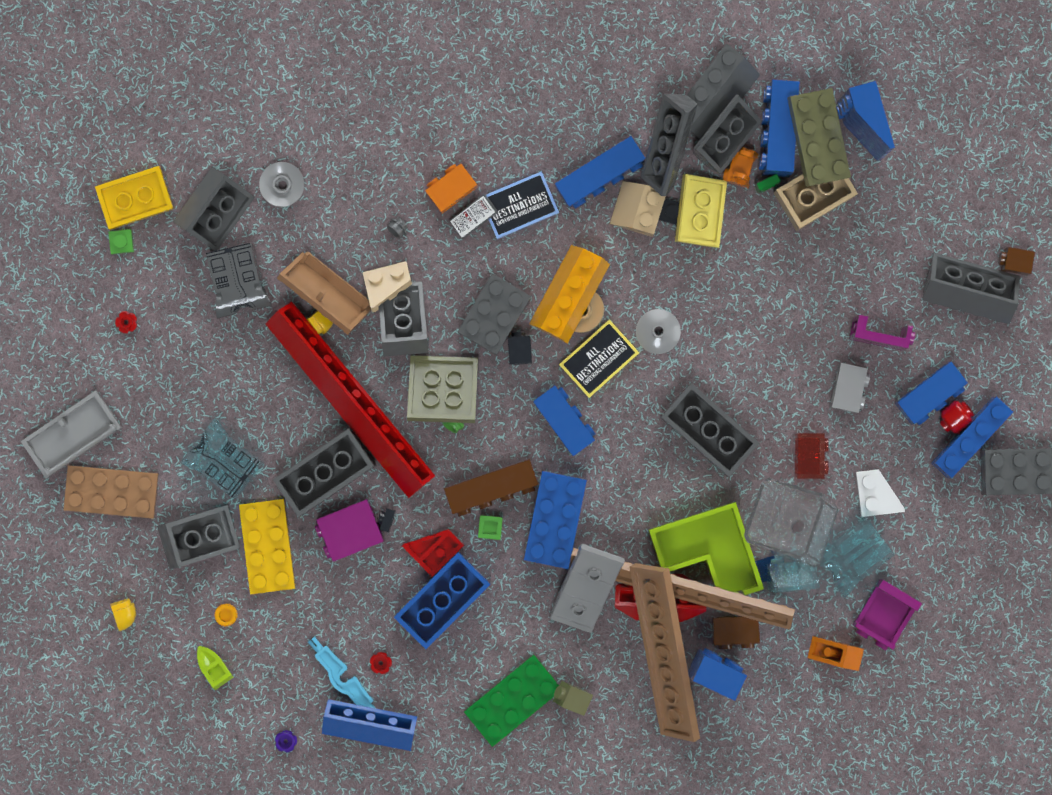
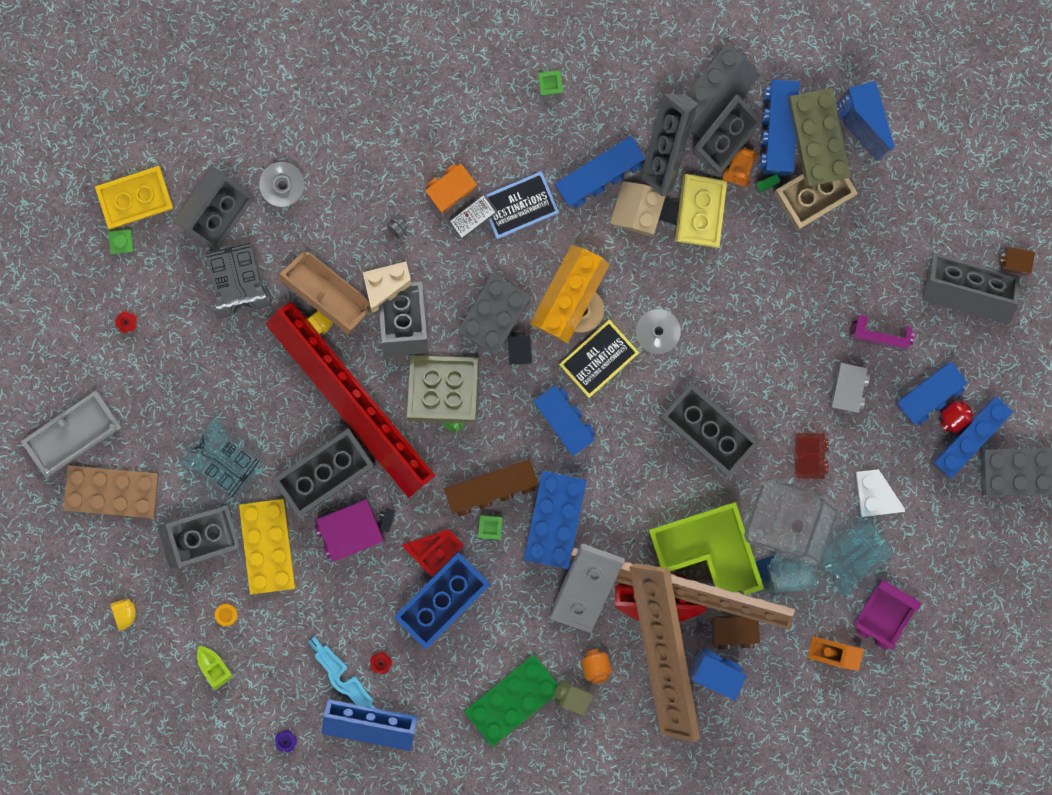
(550, 83): none -> bright green plate
(596, 666): none -> orange head

